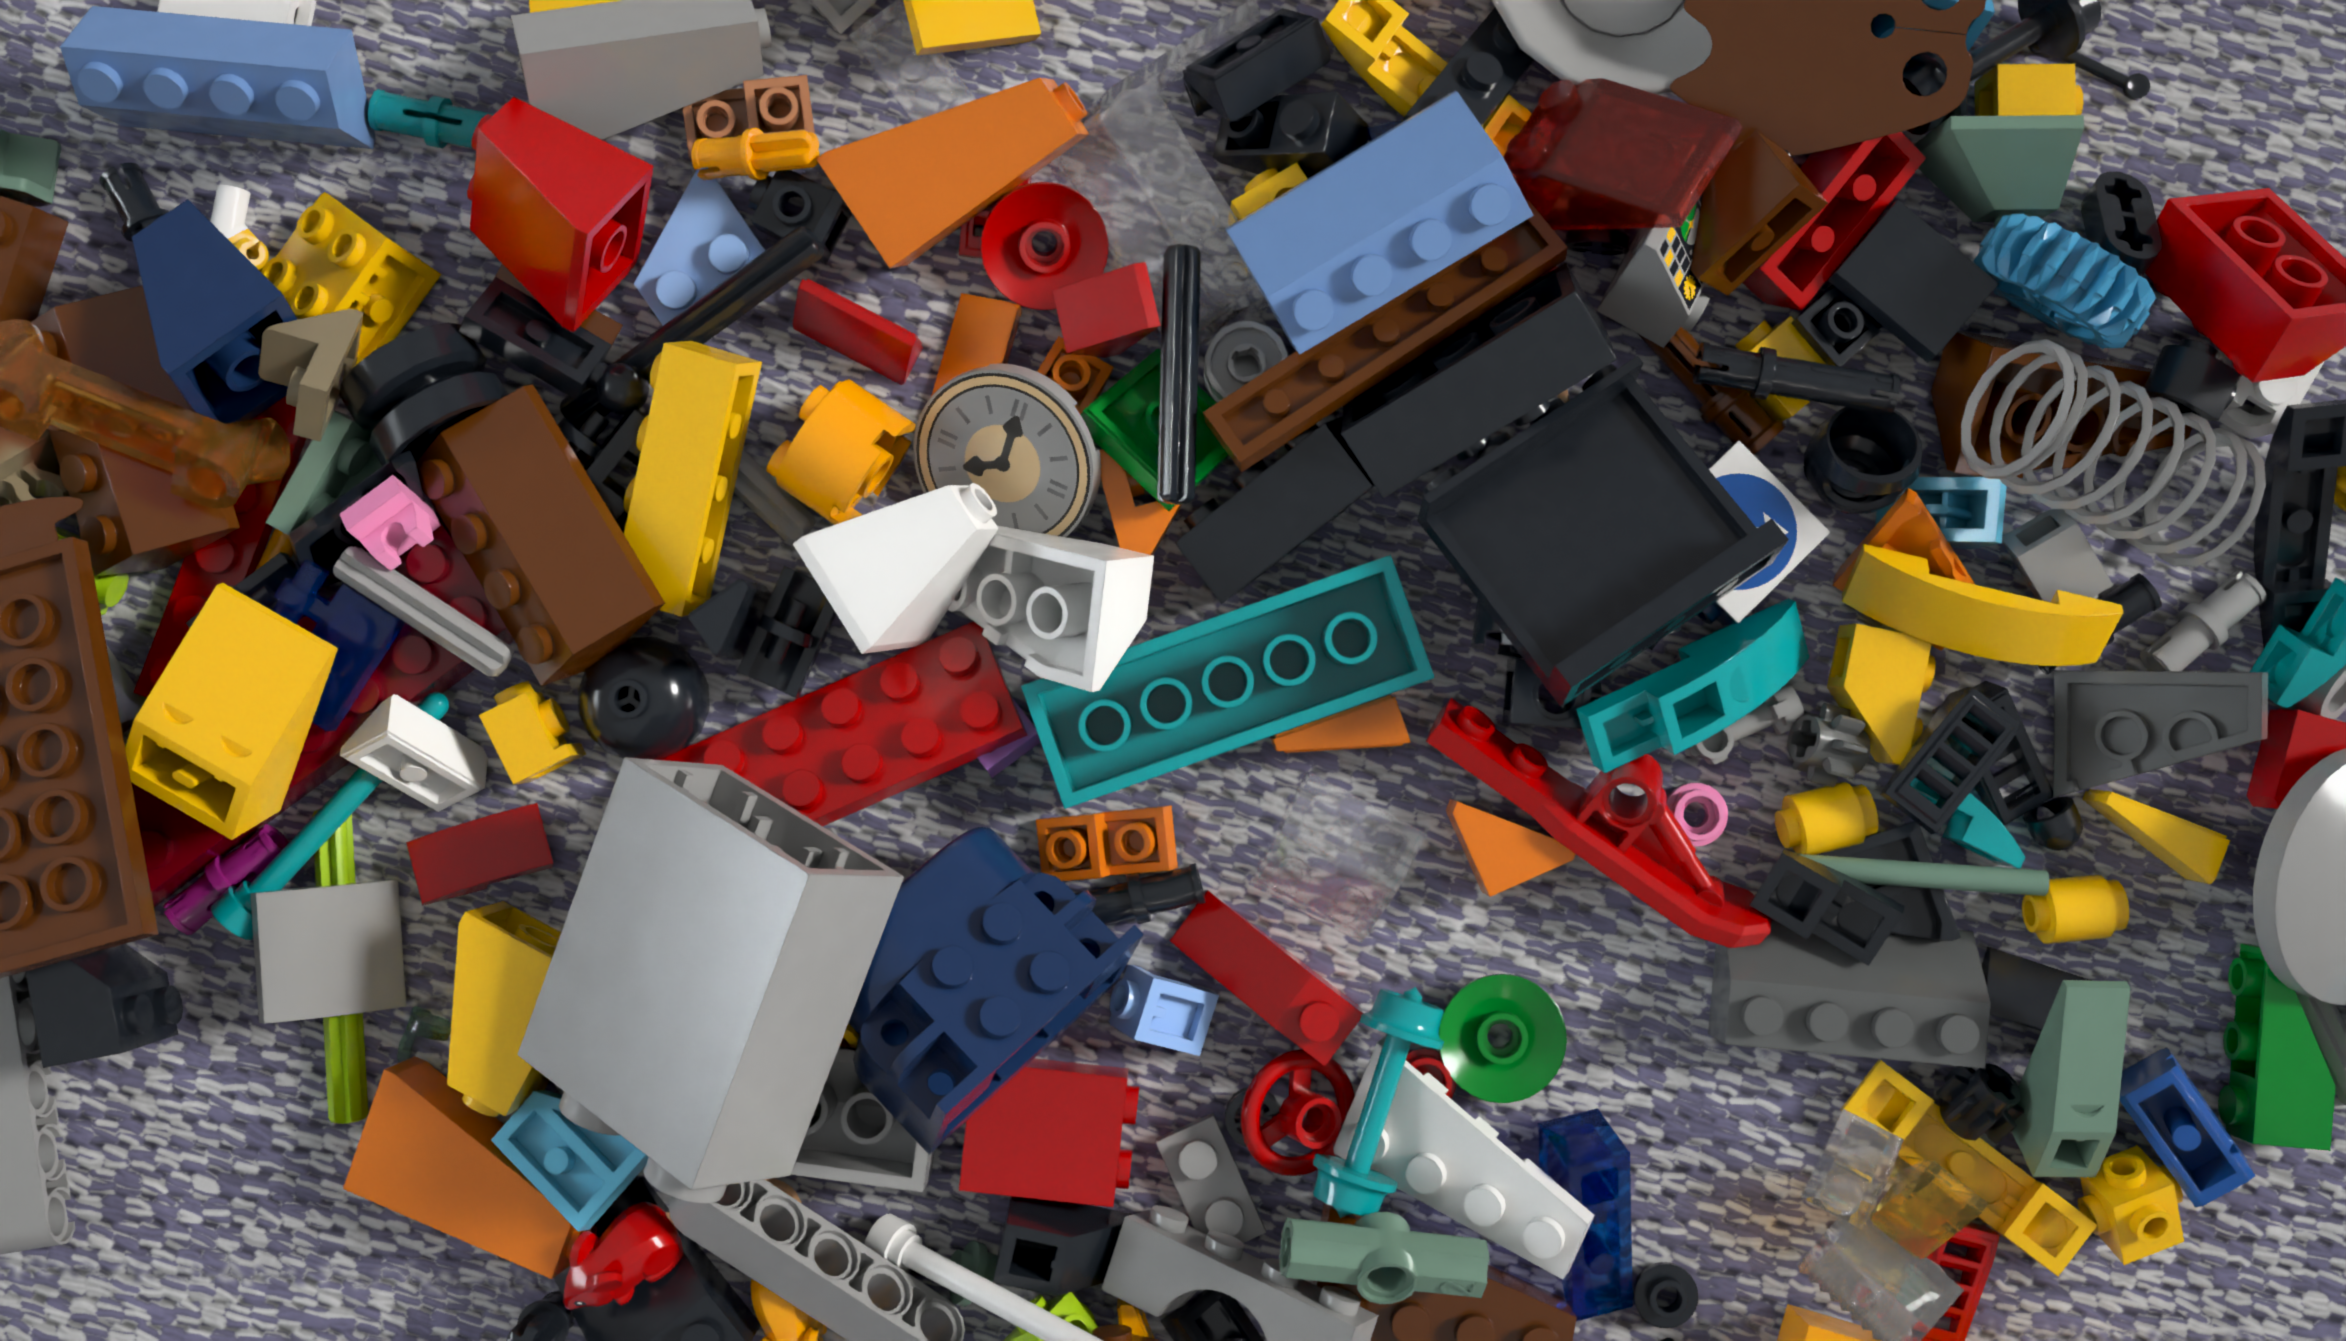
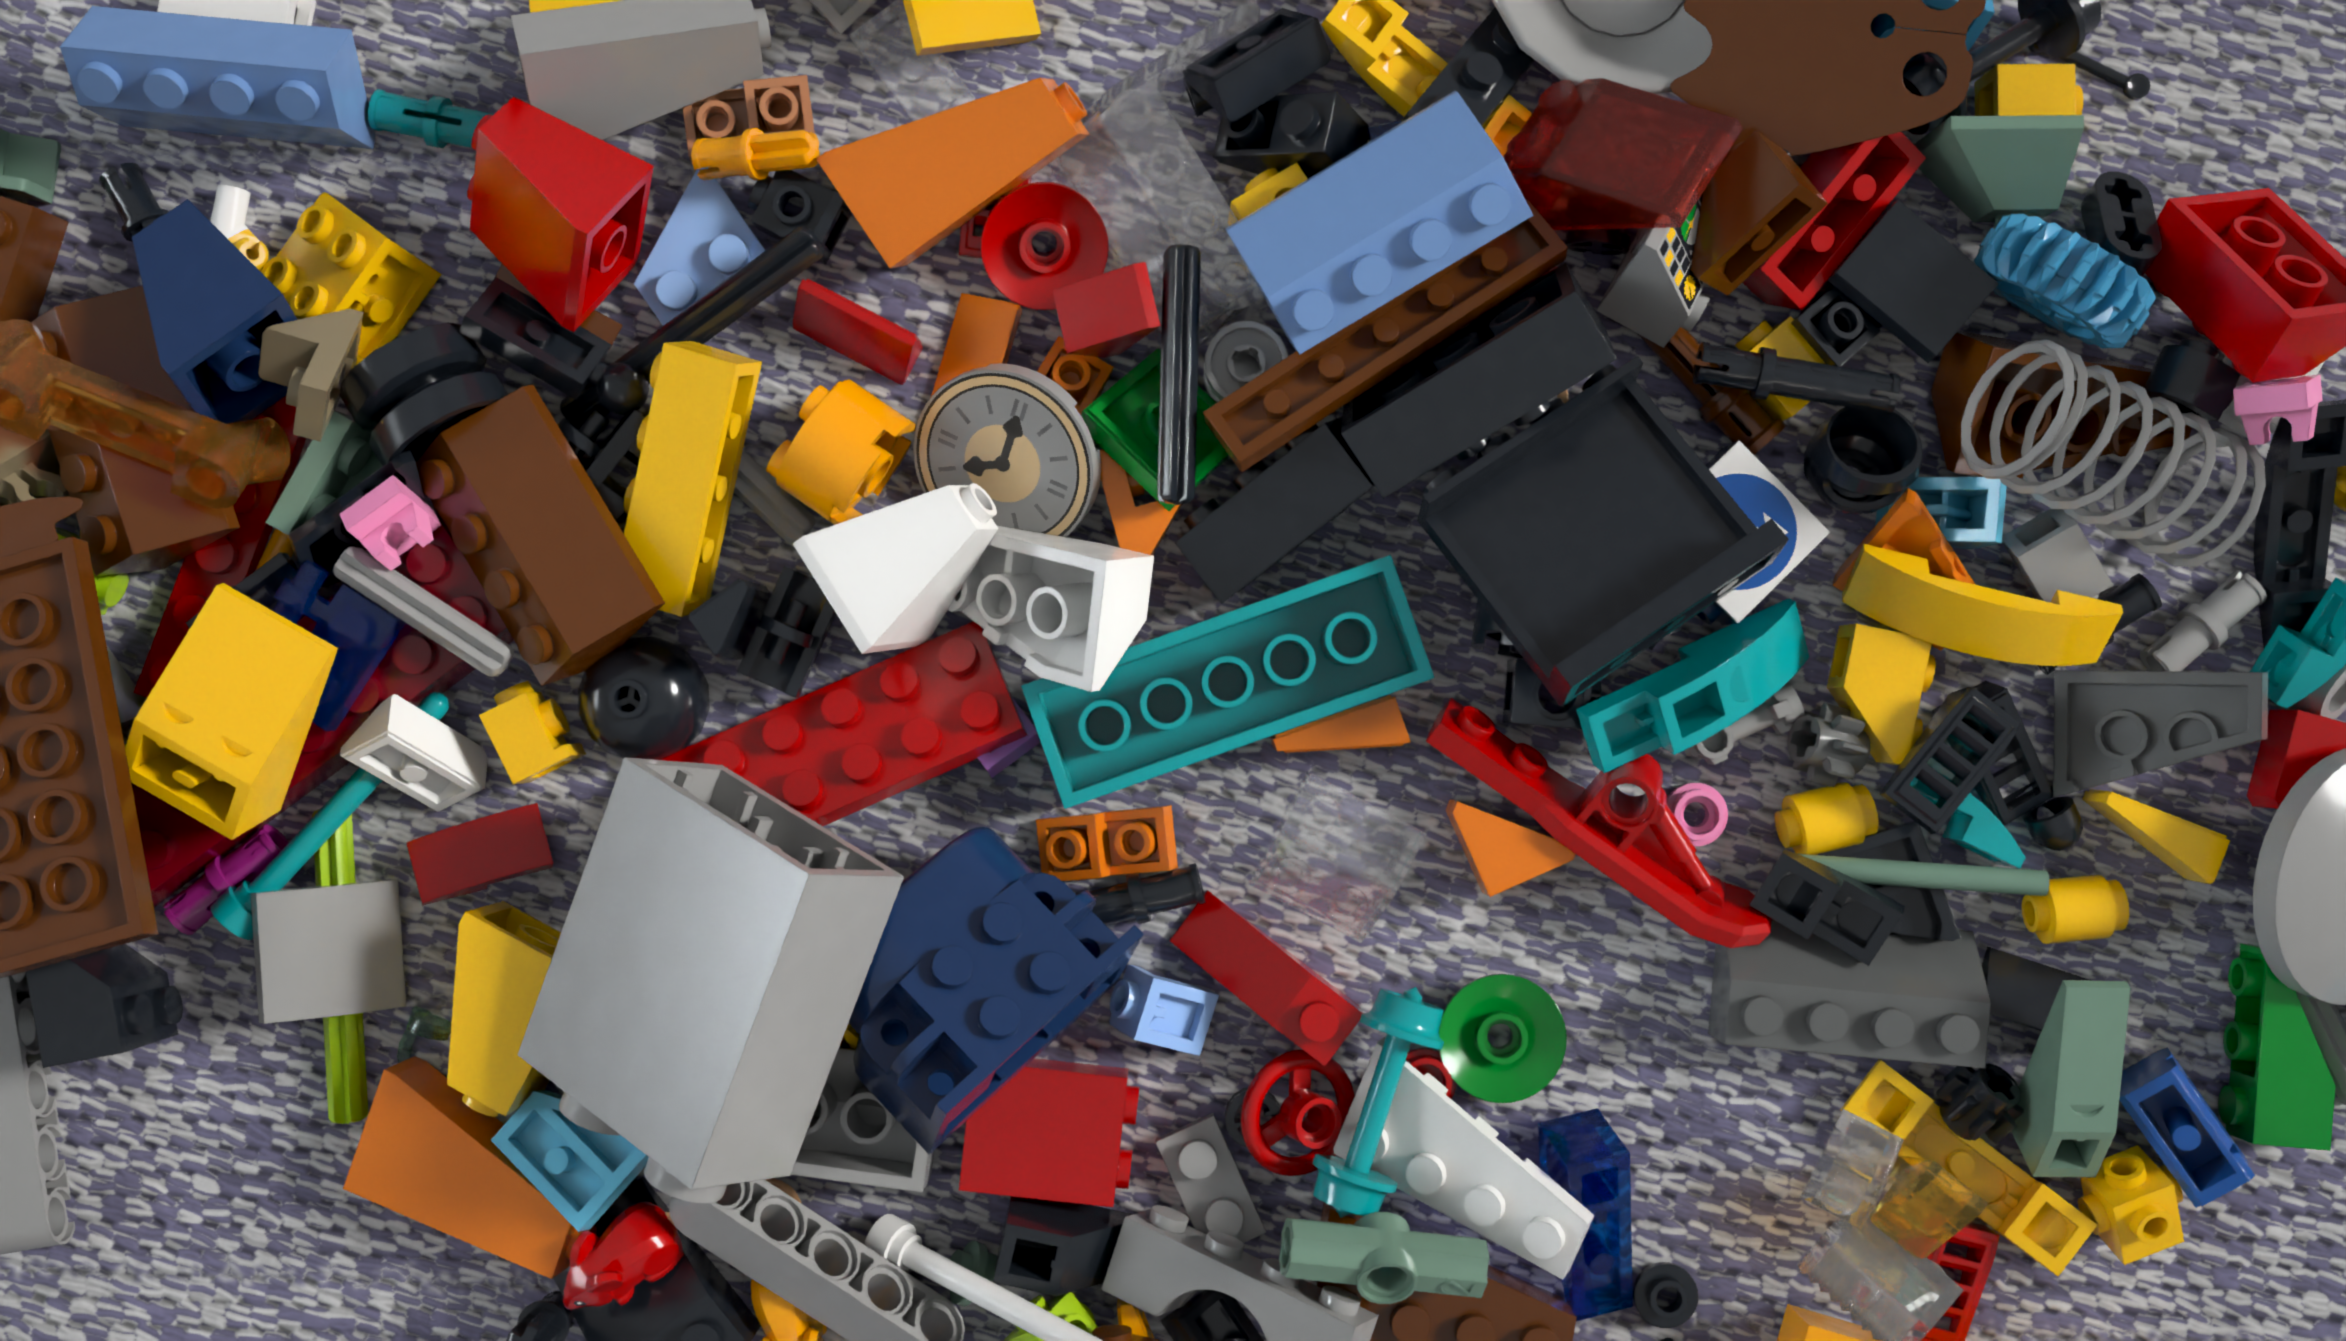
(2287, 398): none -> bright pink tile

